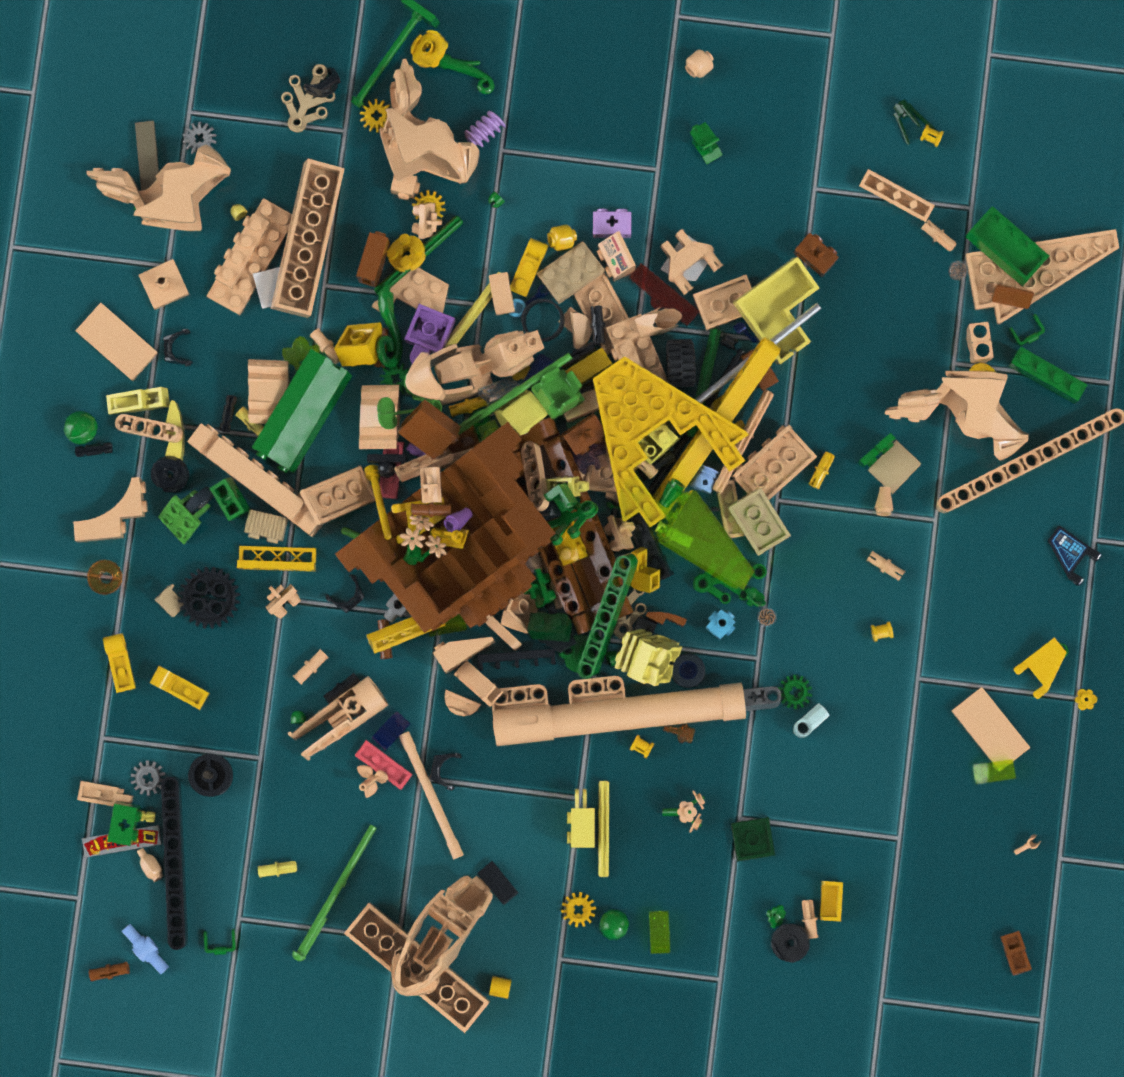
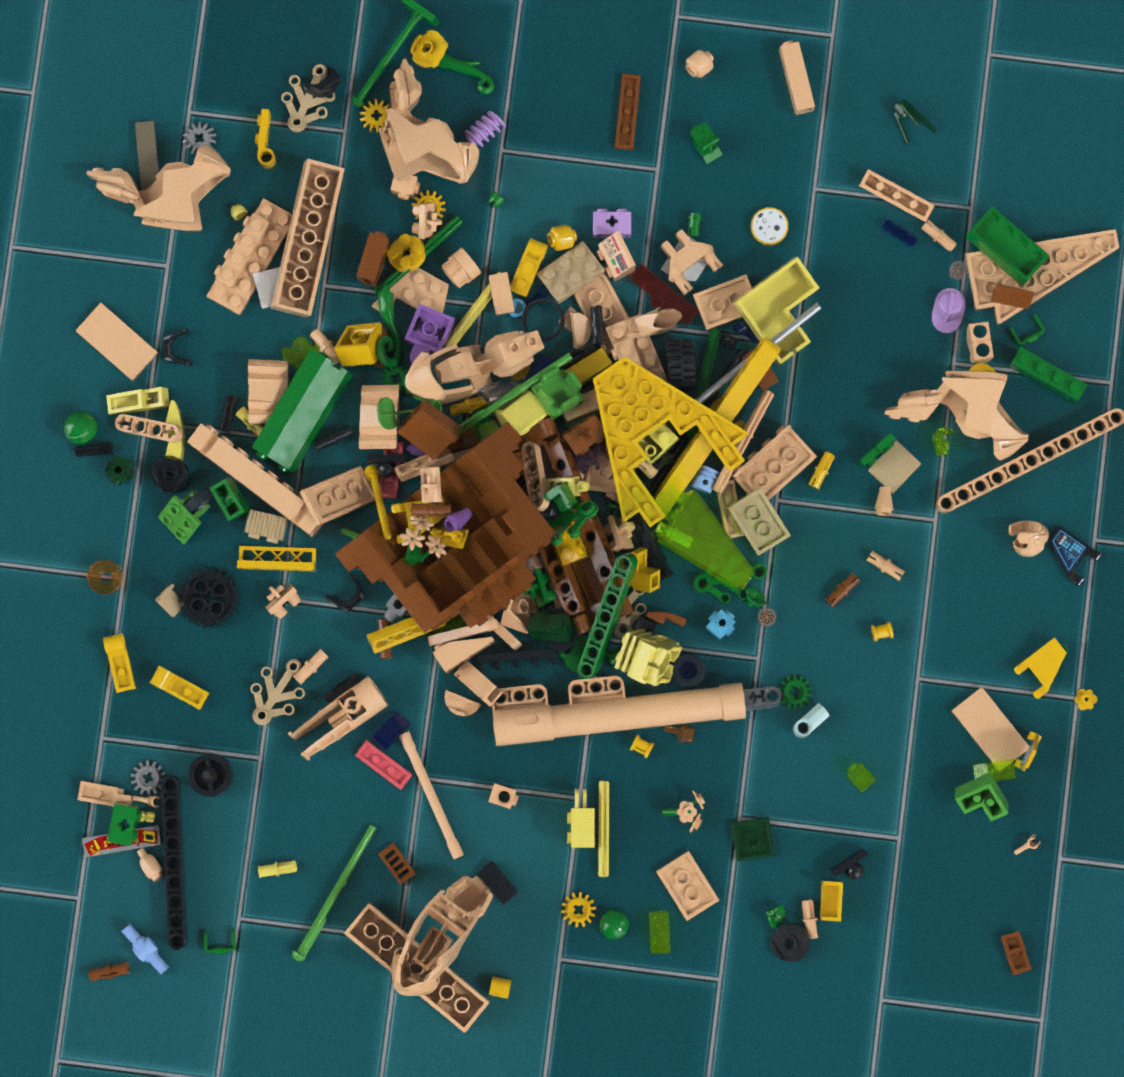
(110, 524): light nougat arch -> none
(120, 463): none -> dark green brick
(149, 800): none -> light nougat hand
(163, 284): light nougat tile -> none
(261, 139): none -> yellow plate
(275, 694): none -> tan plant
(298, 717): green hinge -> none
(333, 438): none -> black pin
(369, 786): light nougat plant -> none
(407, 876): none -> dark orange slope
(435, 771): black helmet -> none
(461, 268): none -> light nougat piece
(463, 632): none -> light nougat beam
(494, 797): none -> light nougat brick
(627, 112): none -> dark orange tile
(672, 491): green cone -> none
(687, 885): none -> light nougat tile
(694, 224): none -> green pin
(769, 226): none -> white tile
(796, 77): none -> light nougat brick
(816, 254): dark orange brick -> none
(842, 589): none -> dark orange pin
(853, 869): none -> black tile
(860, 776): none -> clear neon green bracket
(899, 233): none -> clear blue axle
(937, 134): yellow bush -> none
(941, 444): none -> clear neon green bracket
(948, 310): none -> lavender piece
(982, 793): none -> bright green brick
(1025, 763): none -> yellow flag
(1030, 537): none -> light nougat helmet

